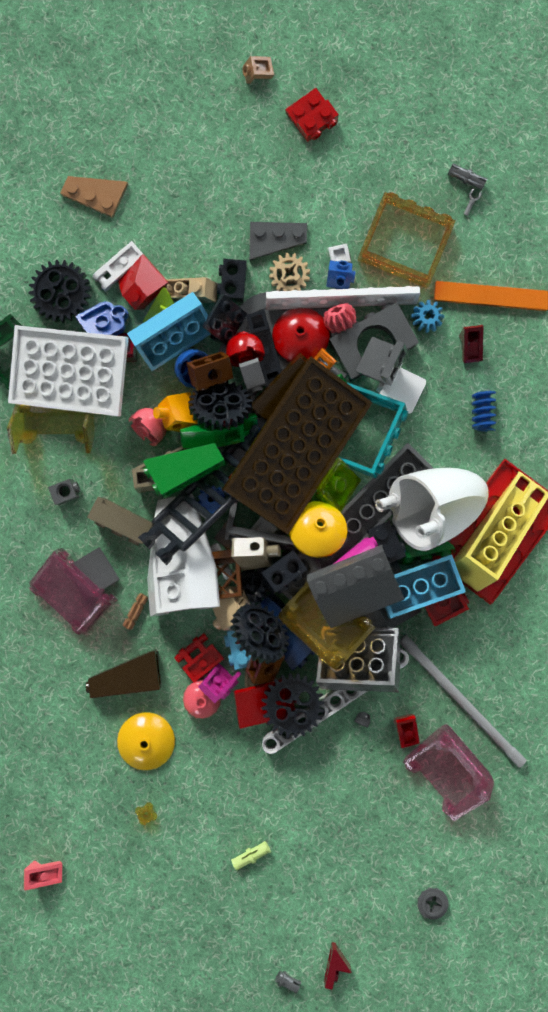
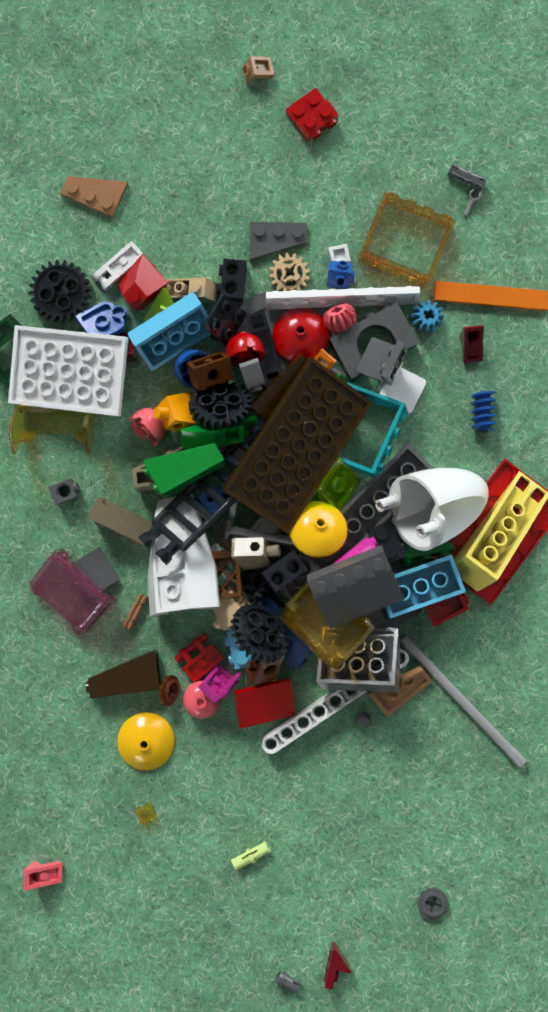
(169, 683): none -> reddish brown gear
(289, 723): black gear -> none
(407, 730): red slope -> none
(409, 685): none -> medium nougat wing
(452, 771): clear pink windscreen -> none

